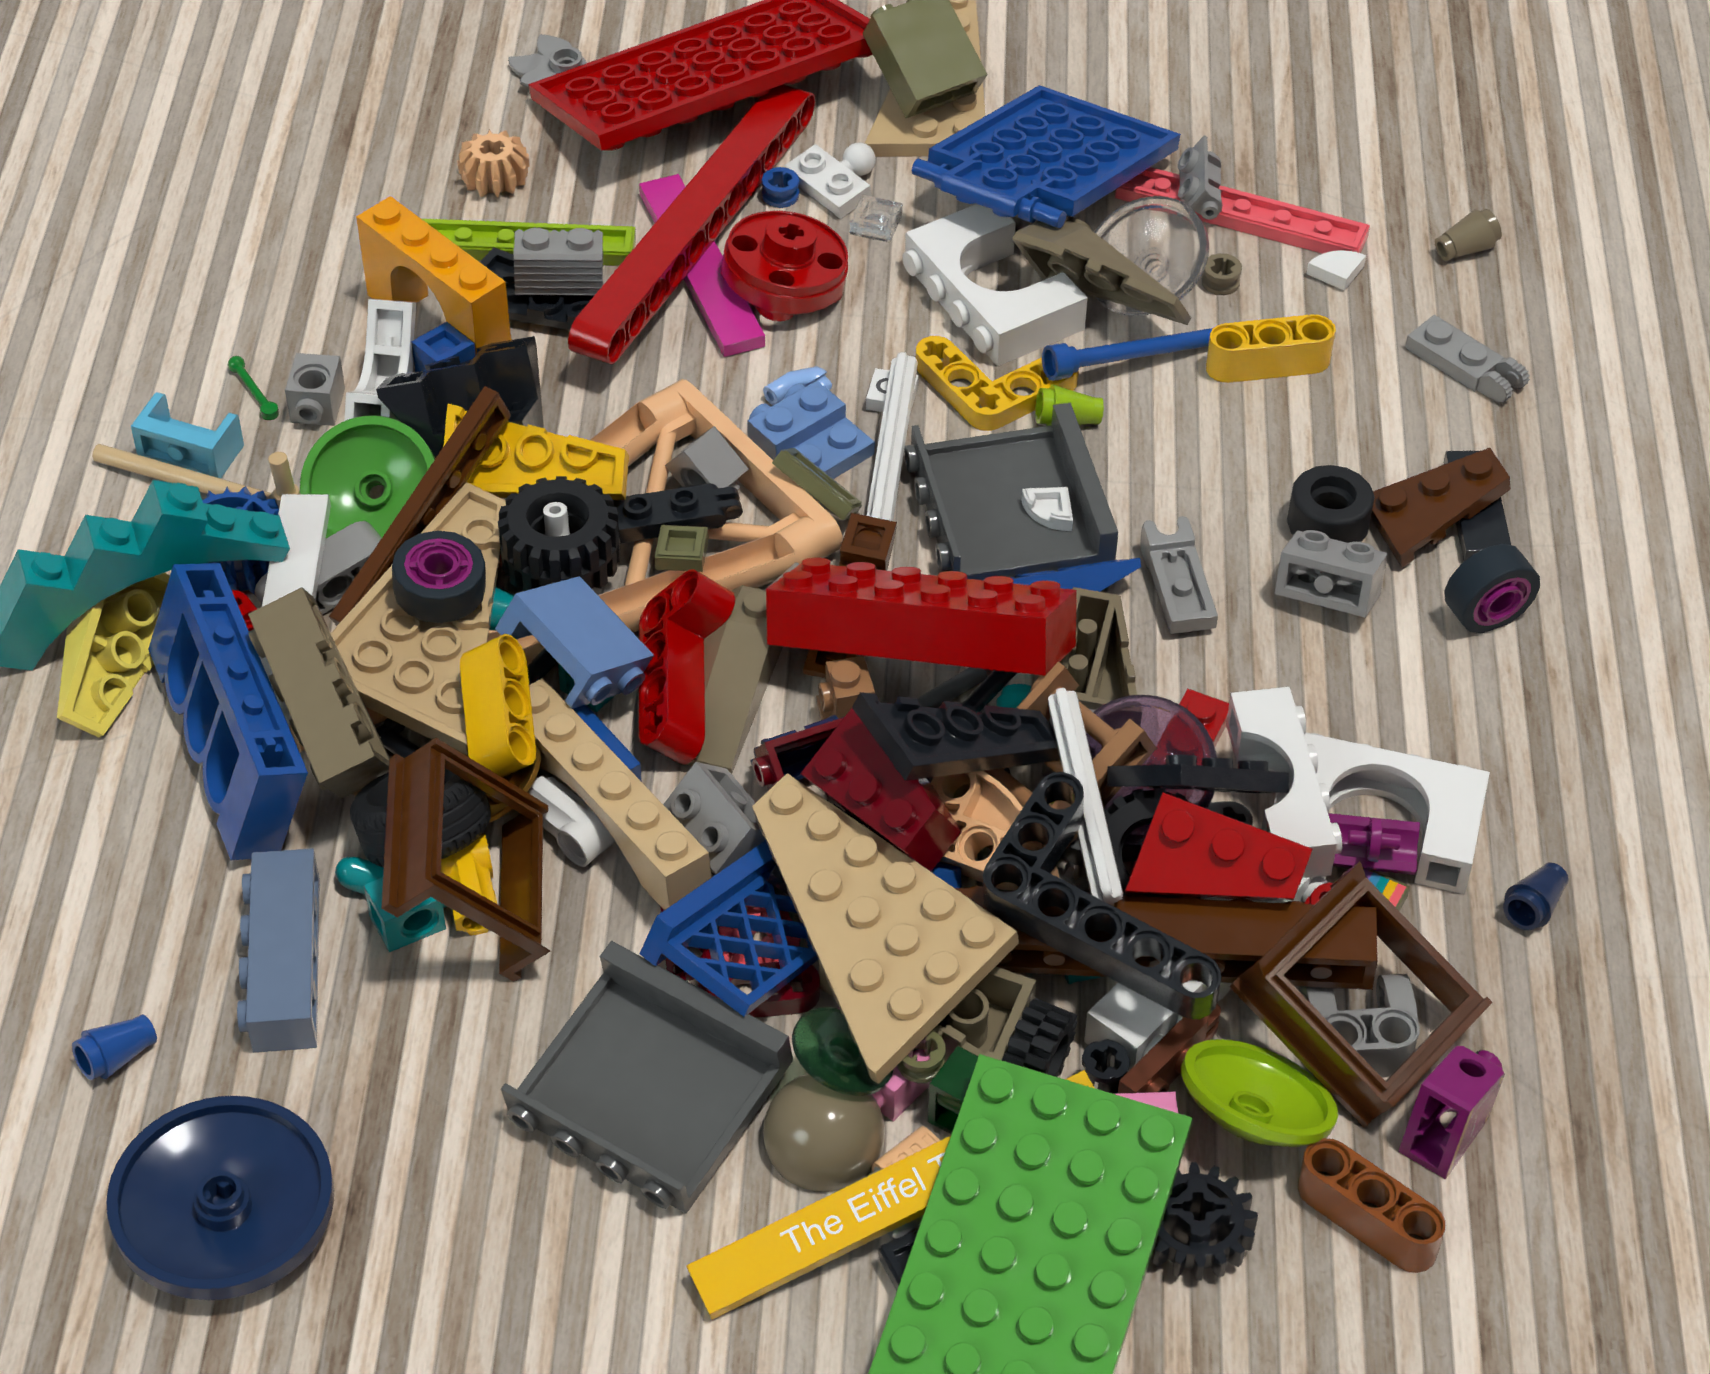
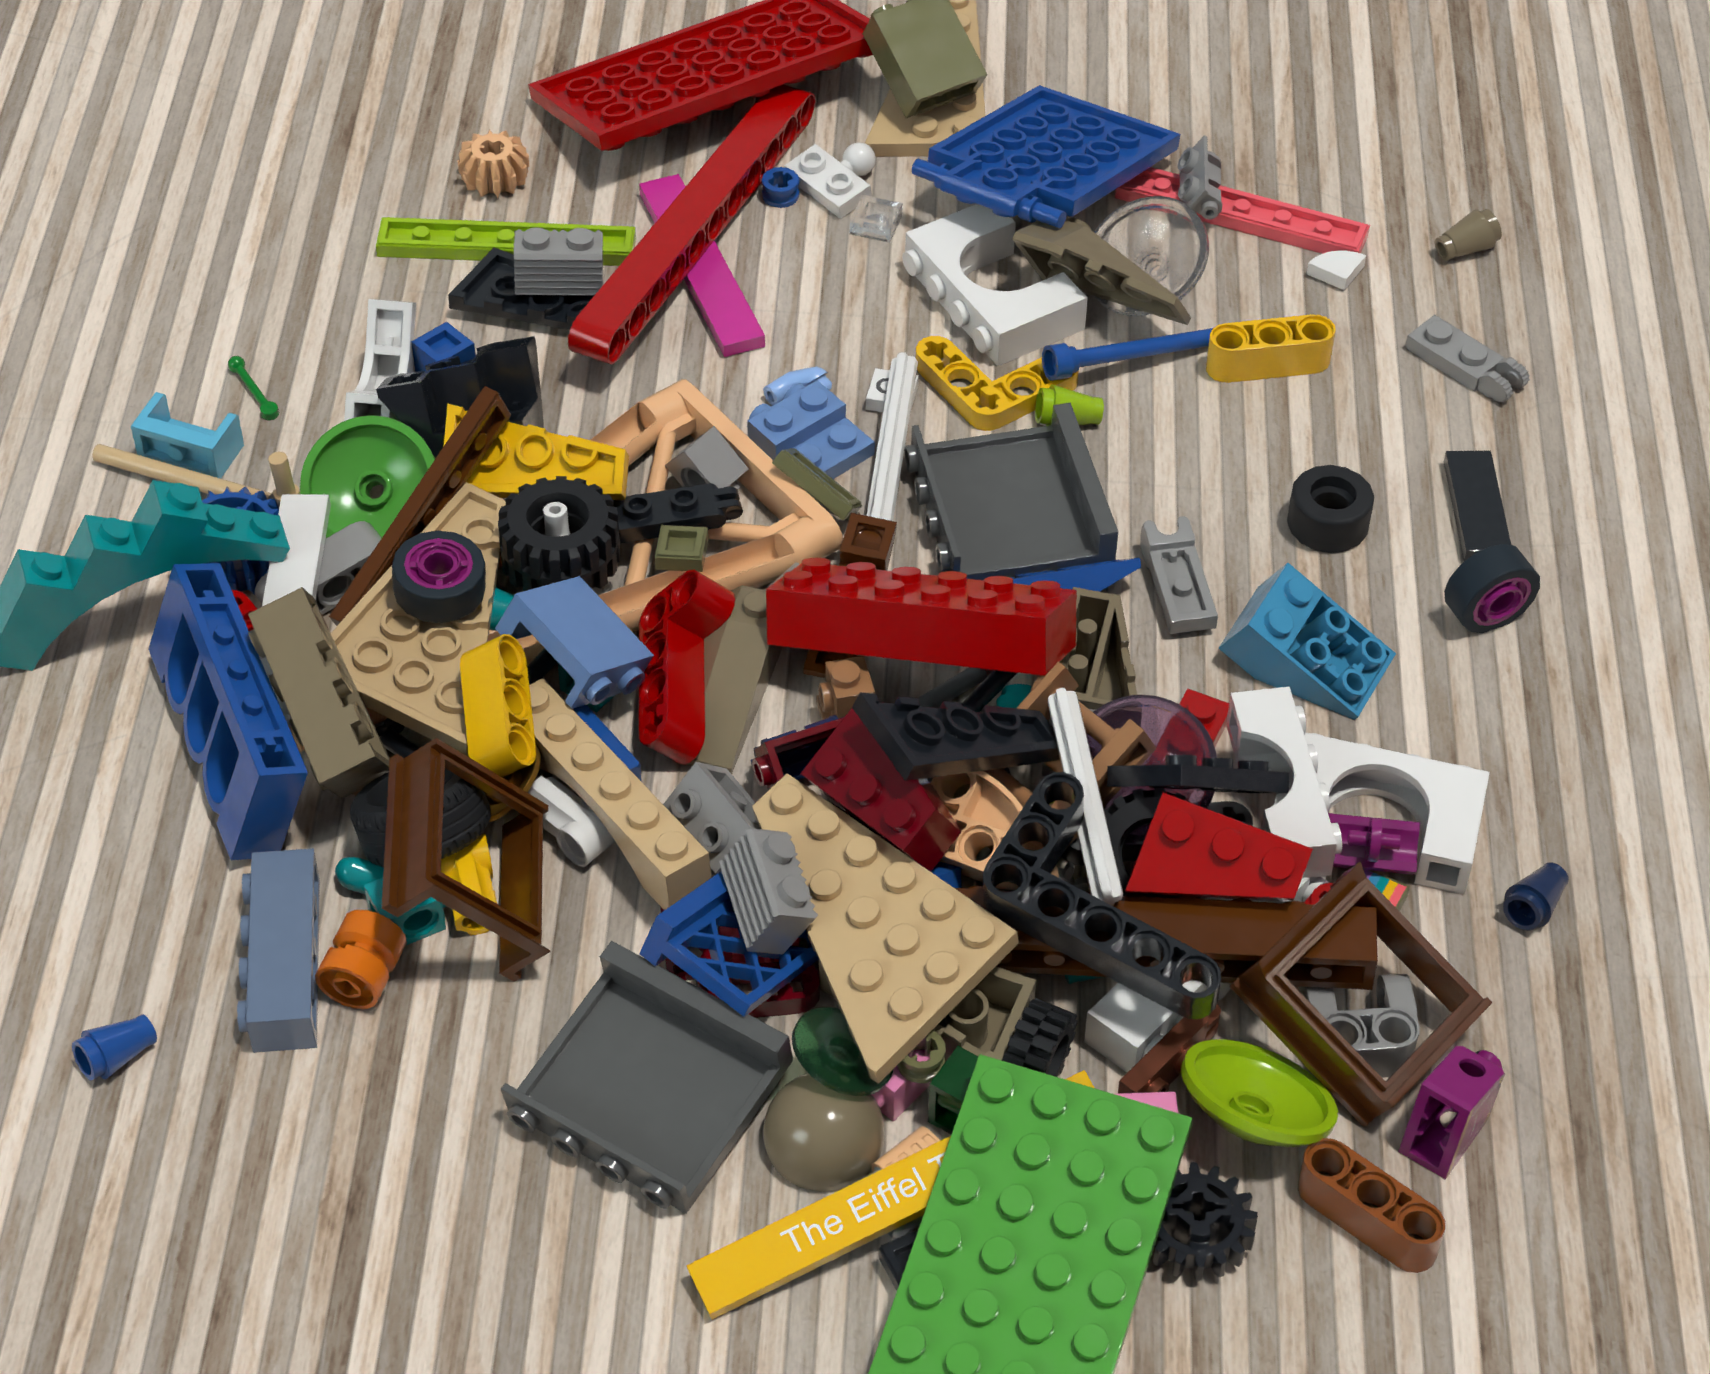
(108, 655): light yellow wedge -> none
(220, 1197): dark blue dish -> none
(315, 389): light grey brick -> none
(361, 959): none -> orange wheel
(408, 254): light orange arch -> none
(553, 57): light grey plate -> none
(767, 890): none -> light grey brick
(785, 263): red piece -> none
(1049, 507): white tile -> none
(1097, 1064): black bush -> none
(1222, 274): dark tan bush -> none
(1307, 643): none -> dark azure slope
(1331, 572): light grey brick -> none
(1432, 501): reddish brown wing -> none

